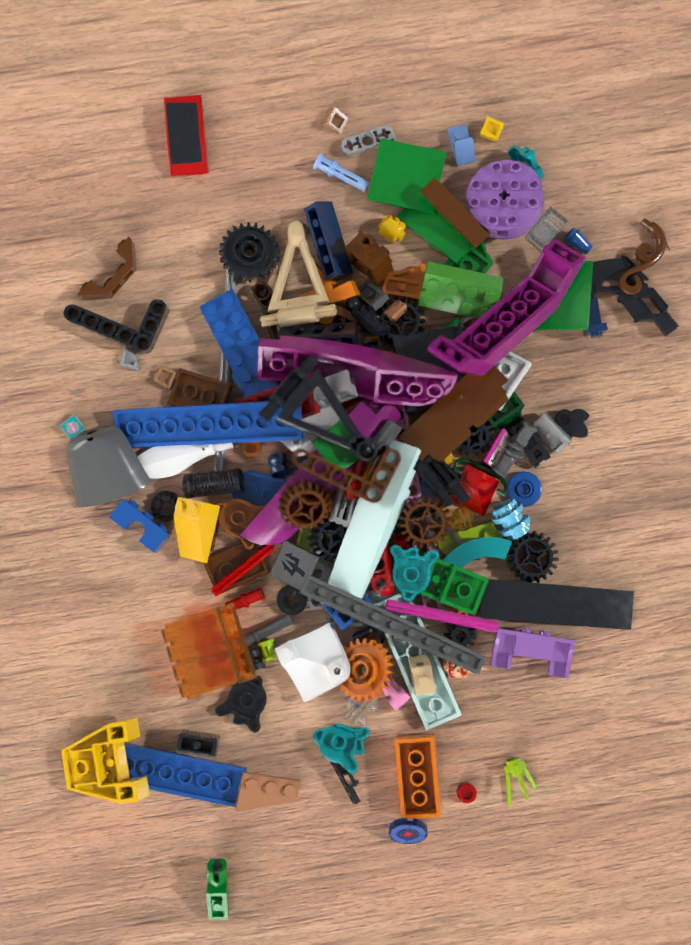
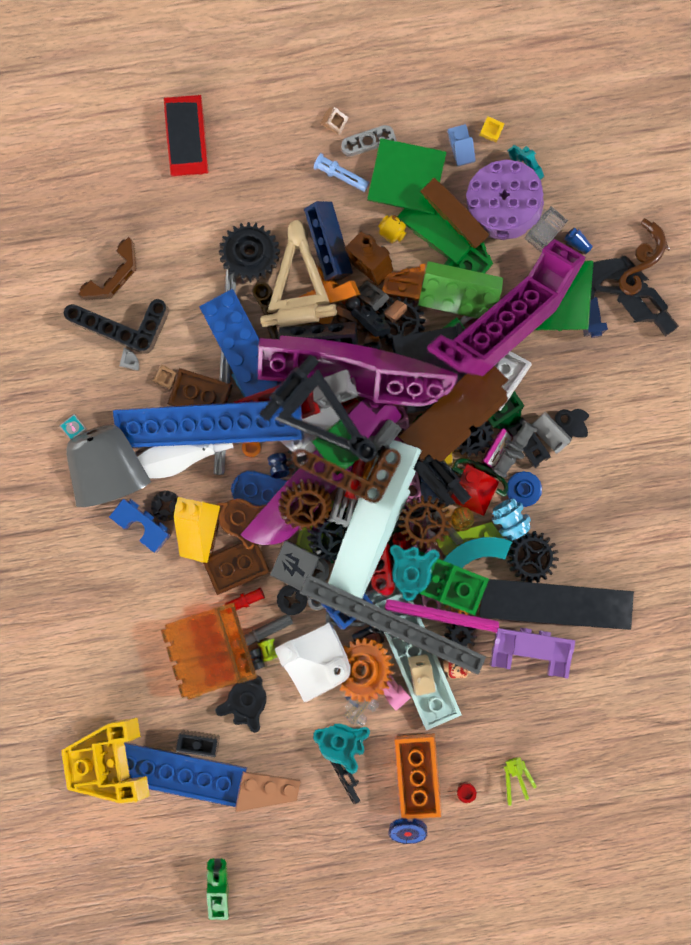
(194, 483): black piece -> none
(242, 569): red axle -> none

